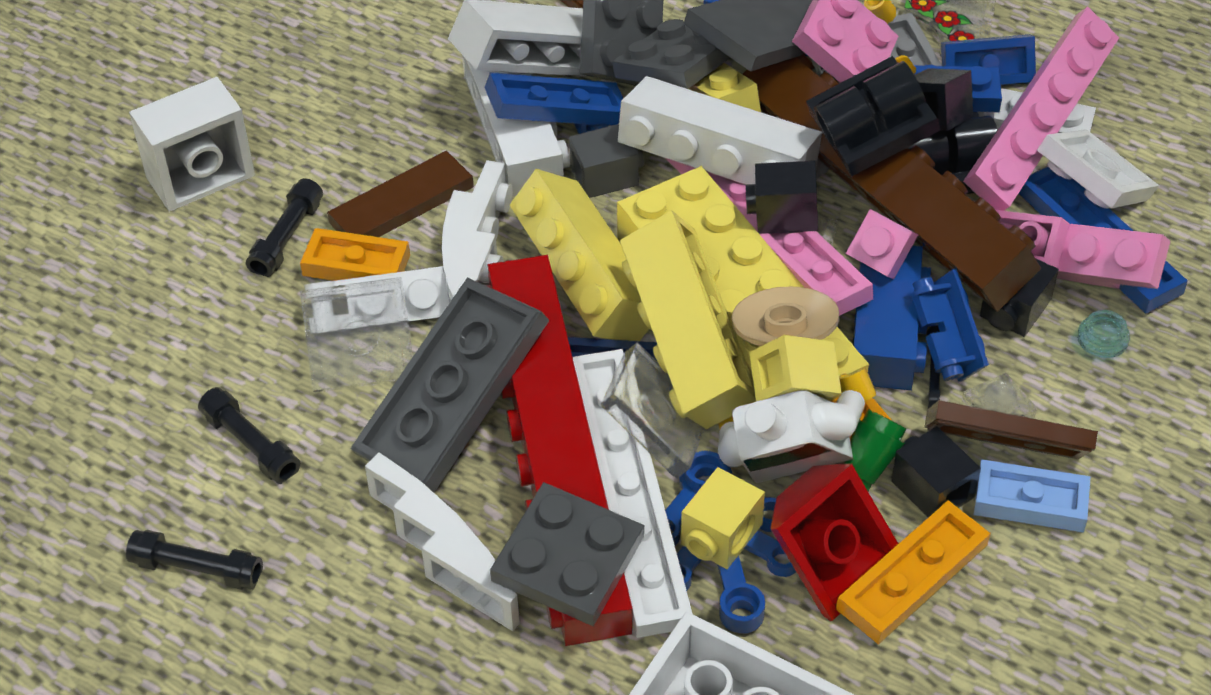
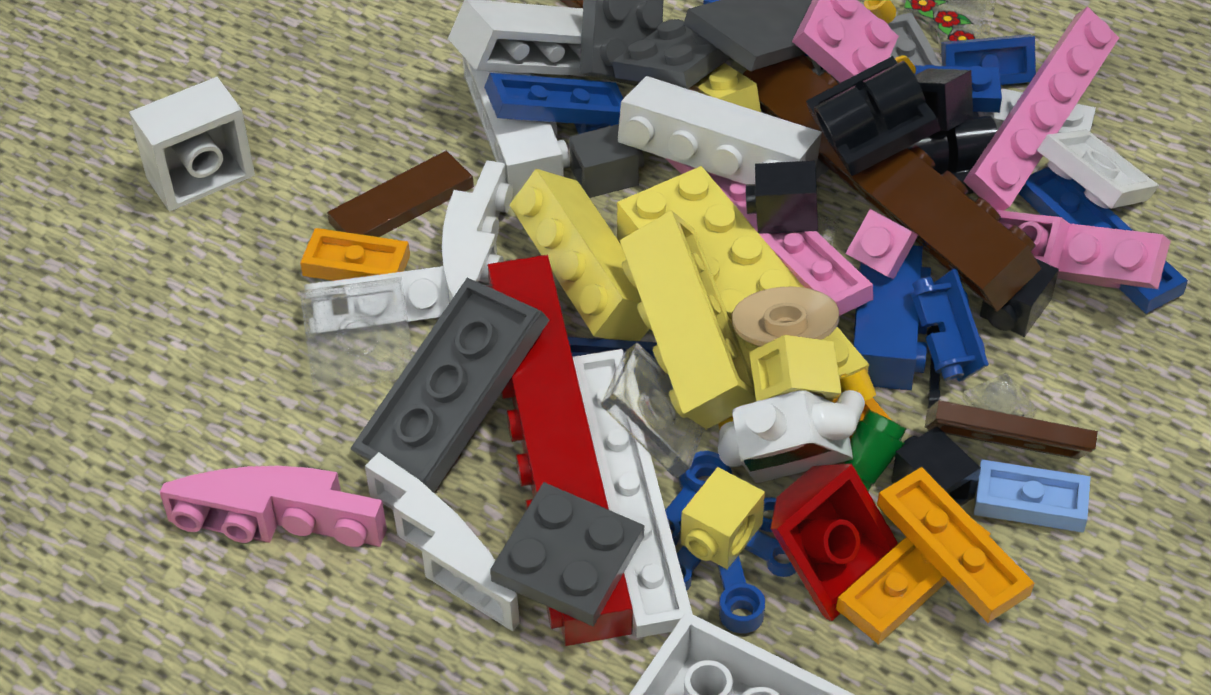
(150, 548): black bar -> none
(256, 499): none -> bright pink slope
(267, 254): black bar -> none
(274, 459): black bar -> none
(955, 544): none -> light orange plate
(1104, 334): clear light blue plate -> none

